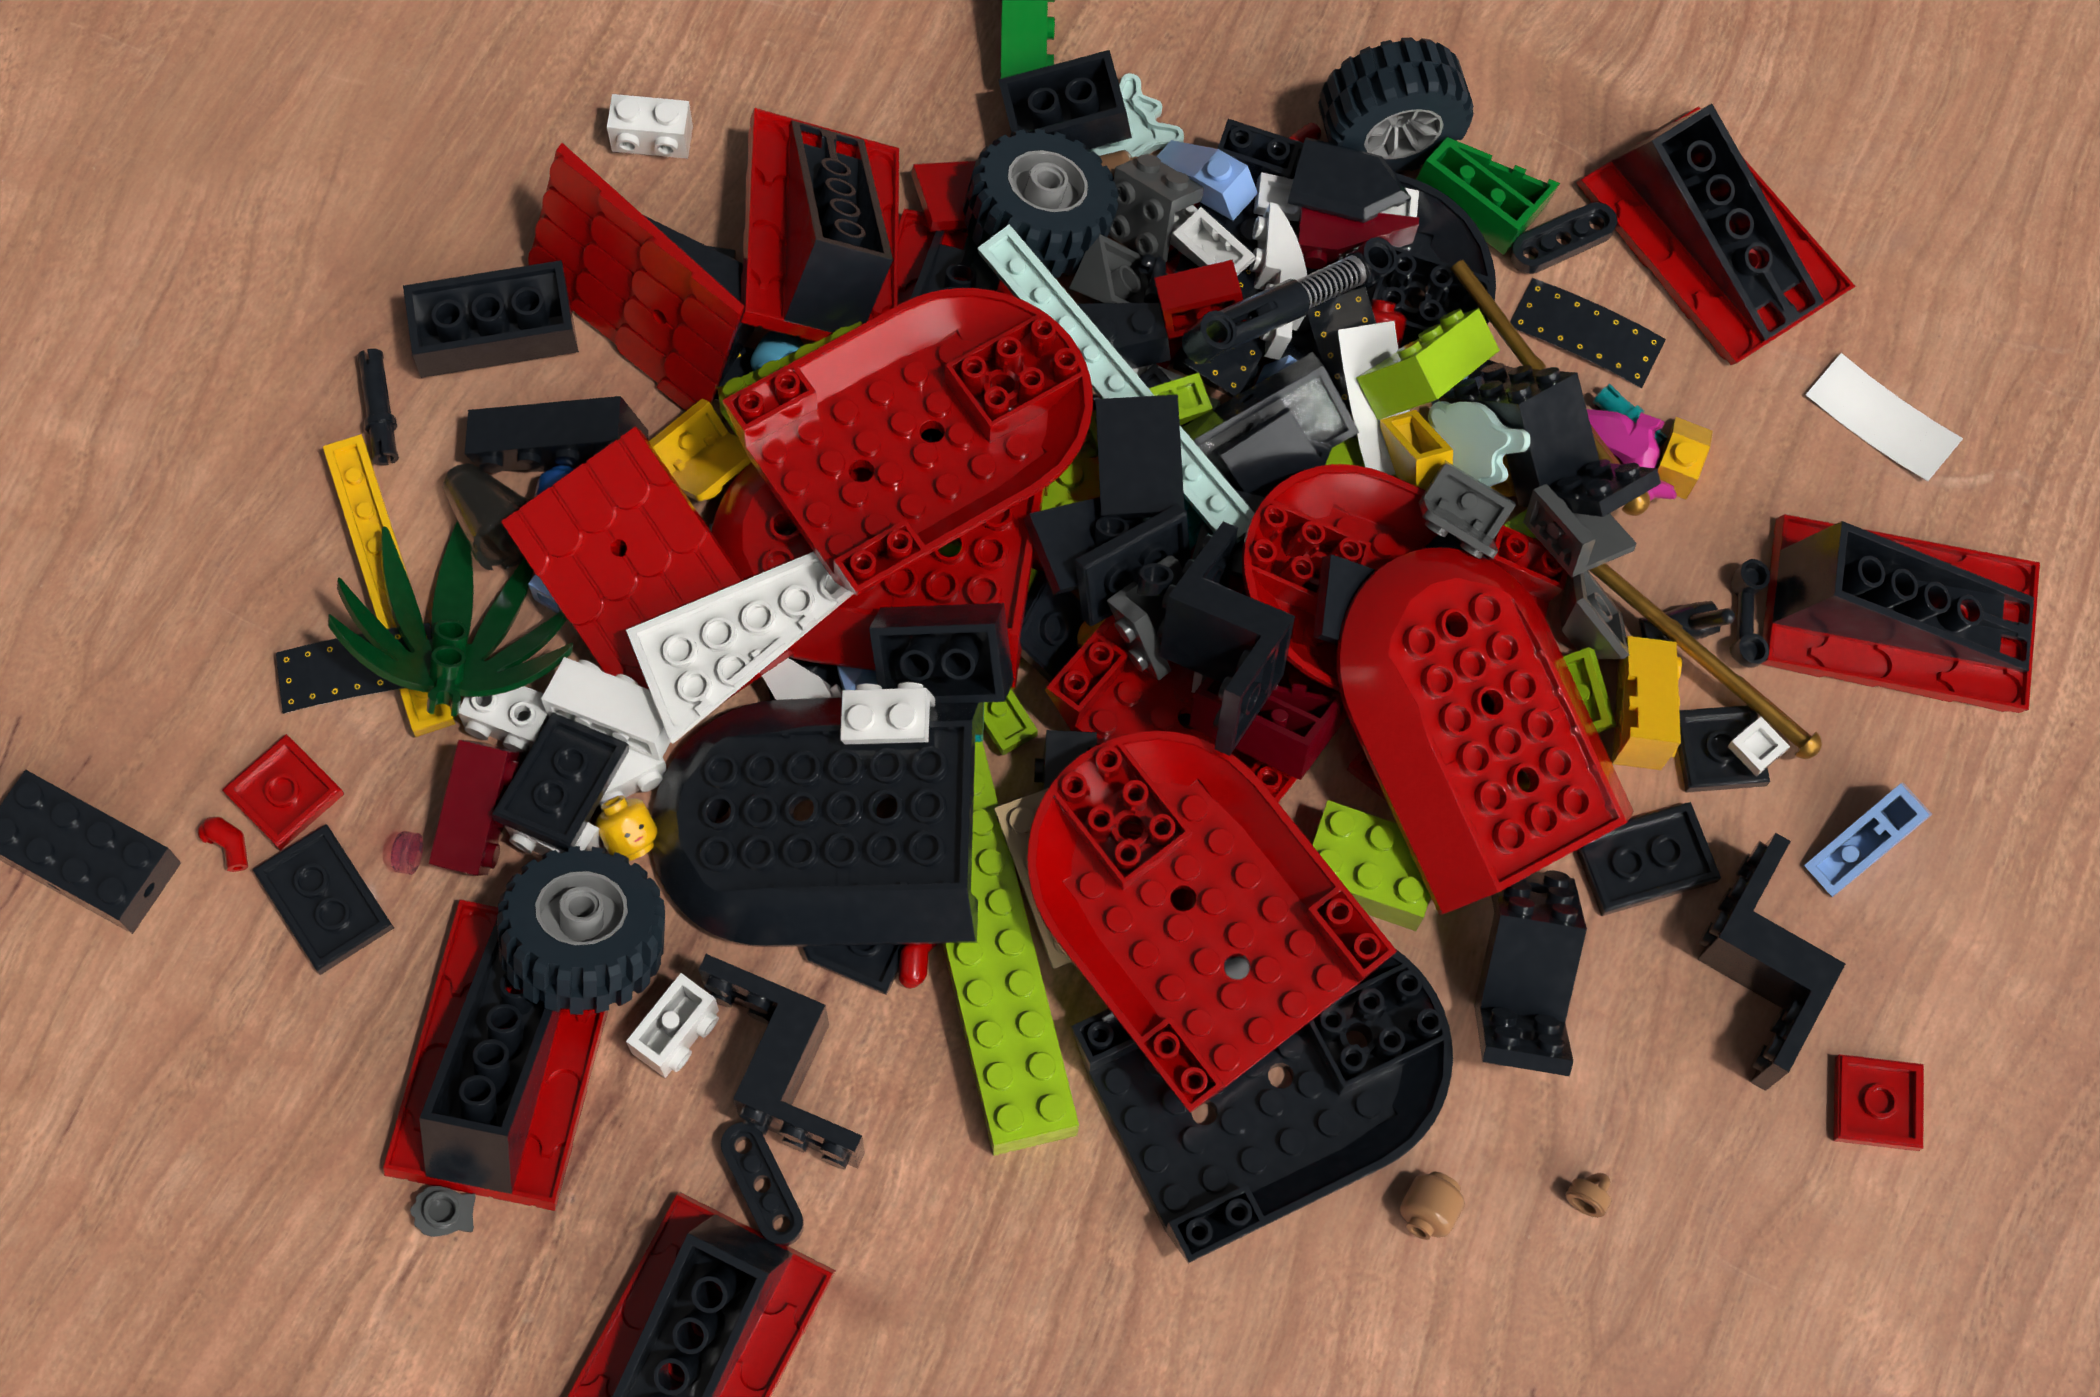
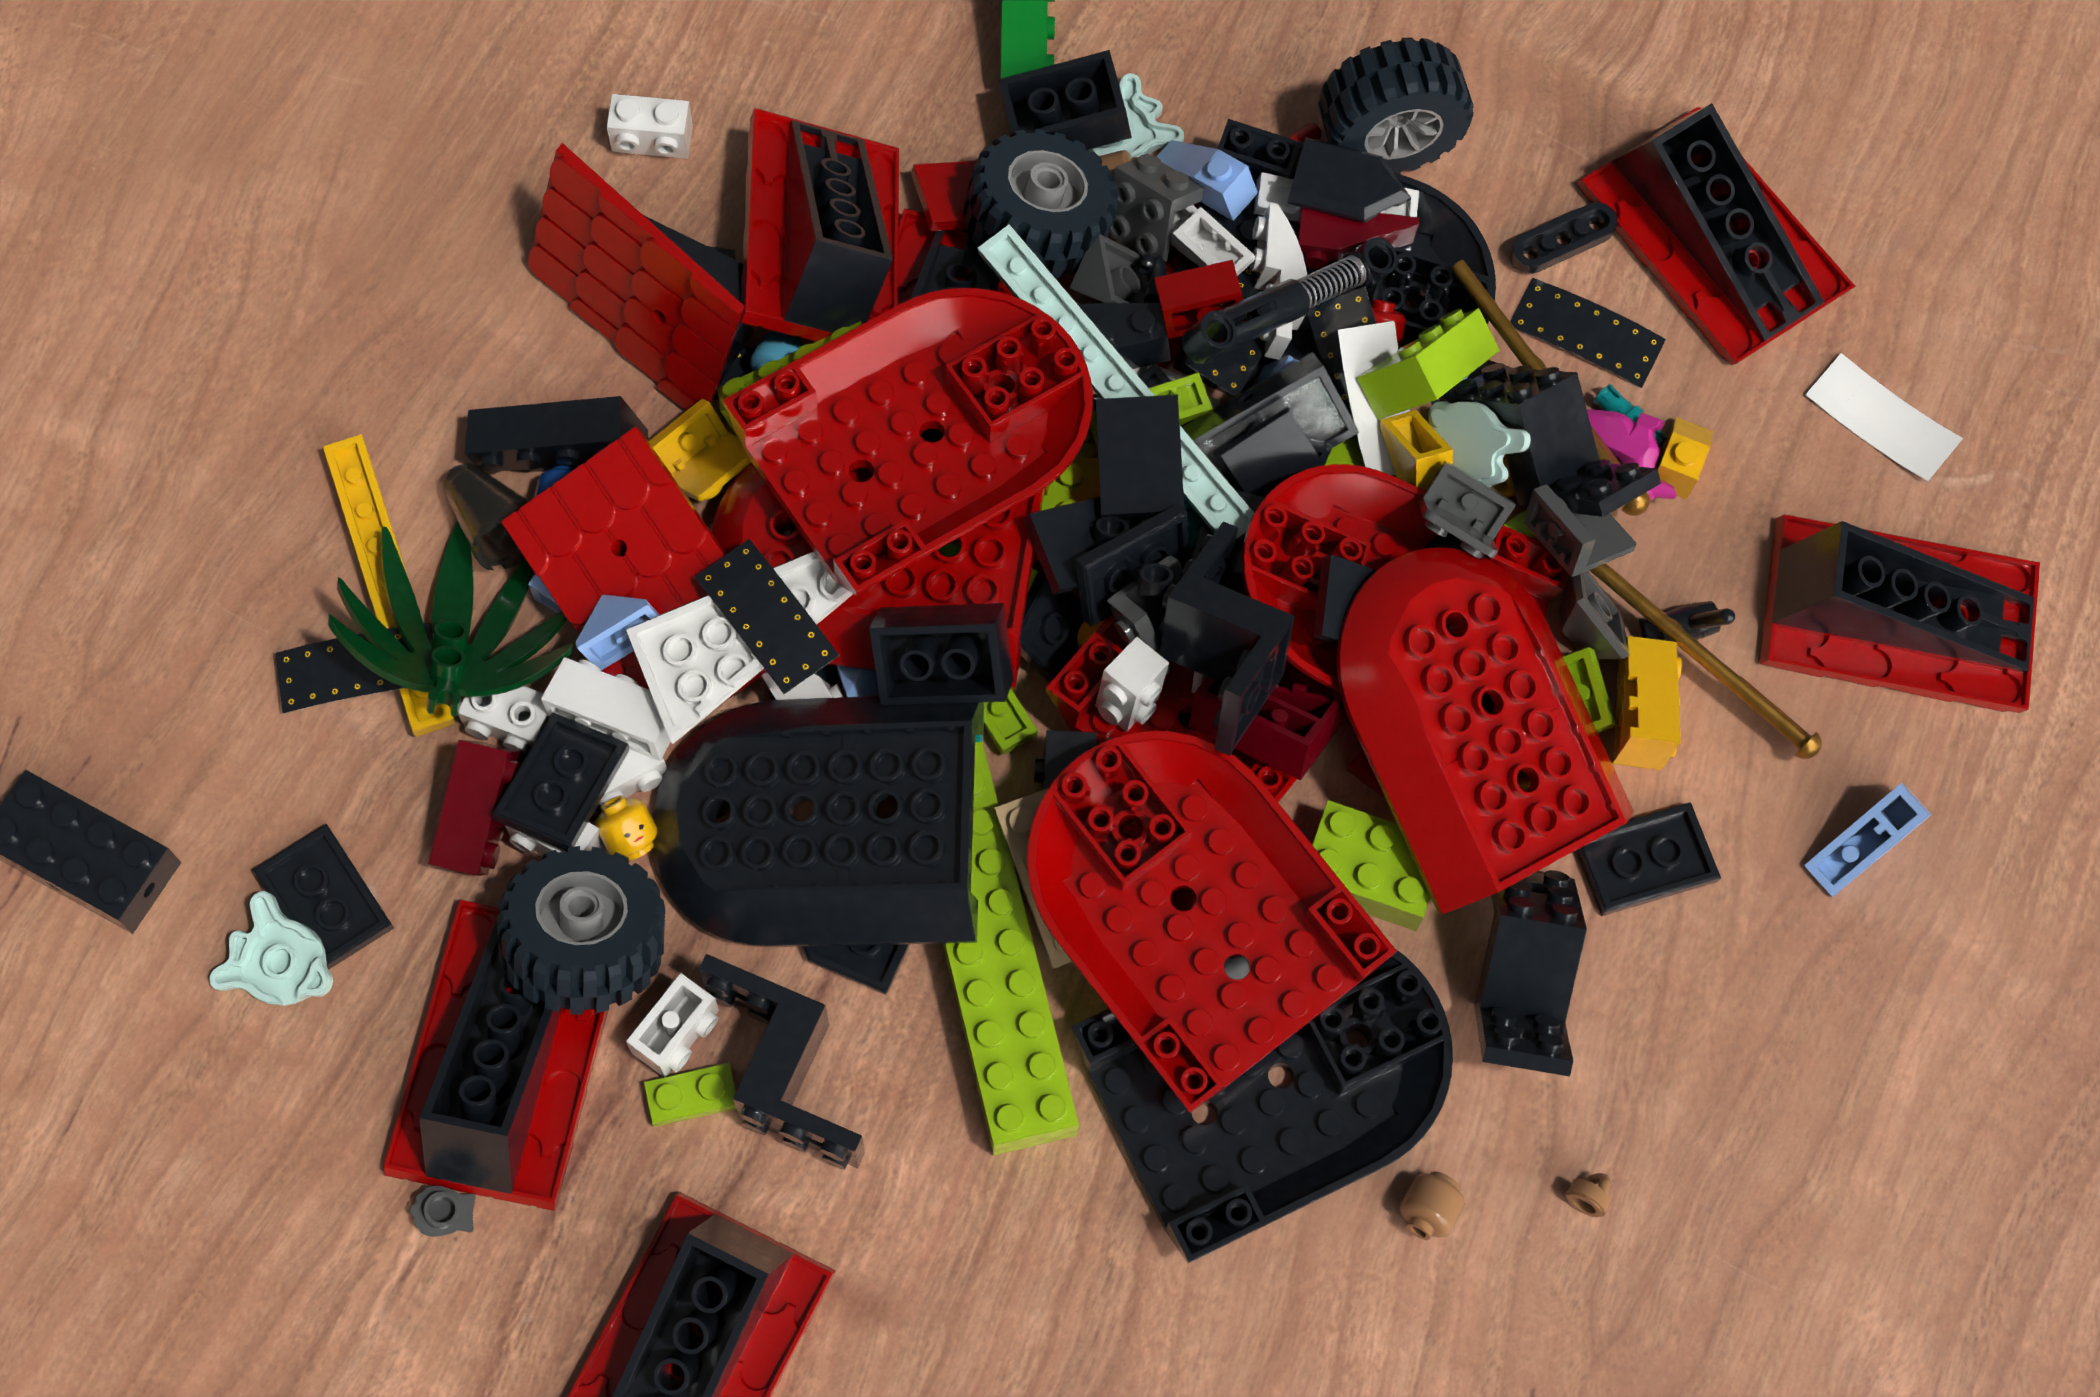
(227, 836): red arm -> none
(276, 960): none -> light aqua tile
(283, 792): red tile -> none
(379, 420): black pin -> none
(407, 852): clear pink tile -> none
(490, 319): black slope -> none
(605, 633): none -> light blue slope
(691, 1094): none -> lime plate
(758, 1165): black plate -> none
(767, 616): none -> black sticker
(886, 715): white bracket -> none
(914, 964): red arm -> none
(1131, 685): none -> white brick
(1493, 195): green wedge -> none
(1705, 752): black tile -> none
(1747, 581): black bar -> none
(1758, 746): white plate -> none
(1769, 962): black bracket -> none
(1878, 1102): red tile -> none

